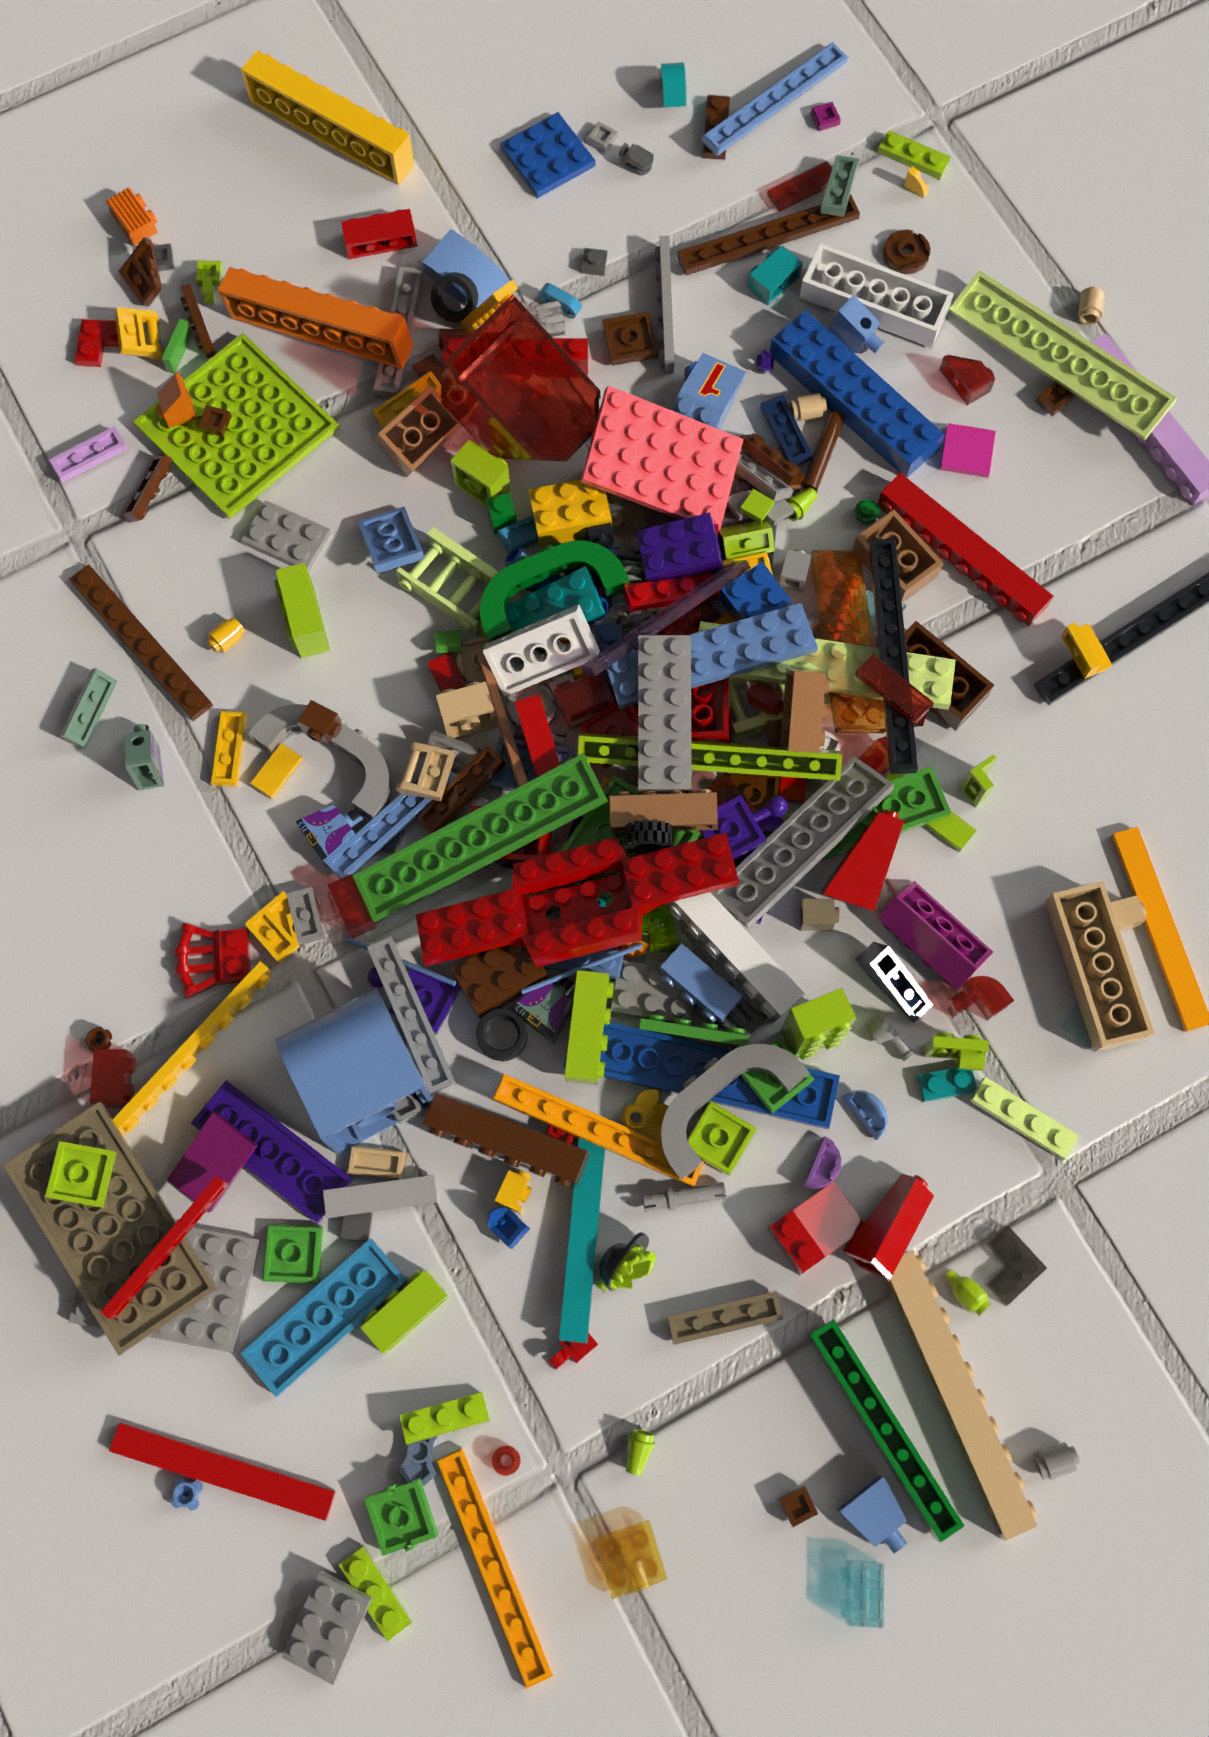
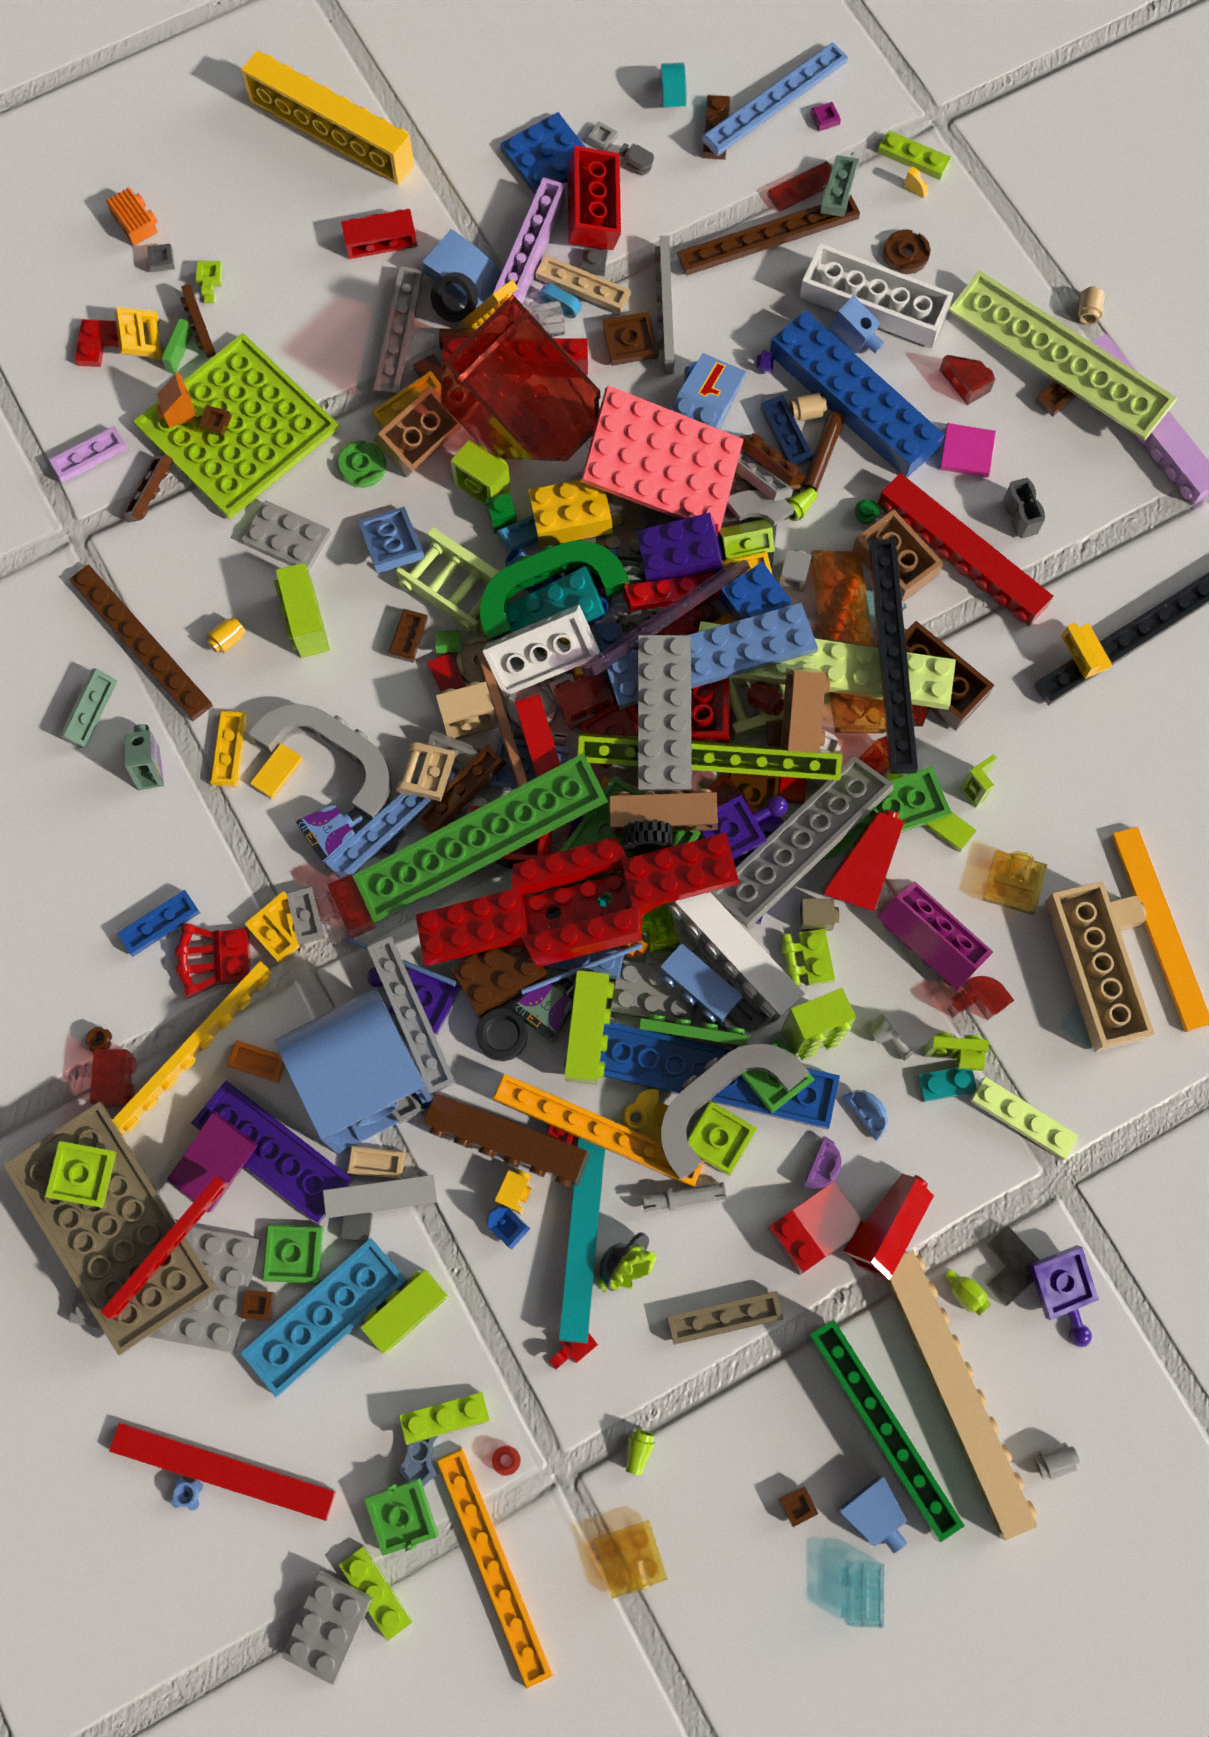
(142, 272): reddish brown wing -> none
(158, 923): none -> blue plate
(256, 1061): none -> orange tile
(257, 1305): none -> reddish brown plate
(316, 317): orange brick -> none
(319, 722): reddish brown brick -> none
(361, 464): none -> bright green tile
(408, 635): none -> reddish brown plate
(533, 237): none -> lavender brick
(583, 284): none -> tan plate
(594, 198): none -> red brick
(601, 534): black plate -> none
(757, 506): lime tile -> none
(774, 275): teal brick -> none
(815, 956): none -> lime plate
(894, 689): clear red tile -> none
(894, 980): slope -> none
(1015, 881): none -> clear yellow plate
(1024, 508): none -> dark grey brick
(1064, 1287): none -> dark purple plate

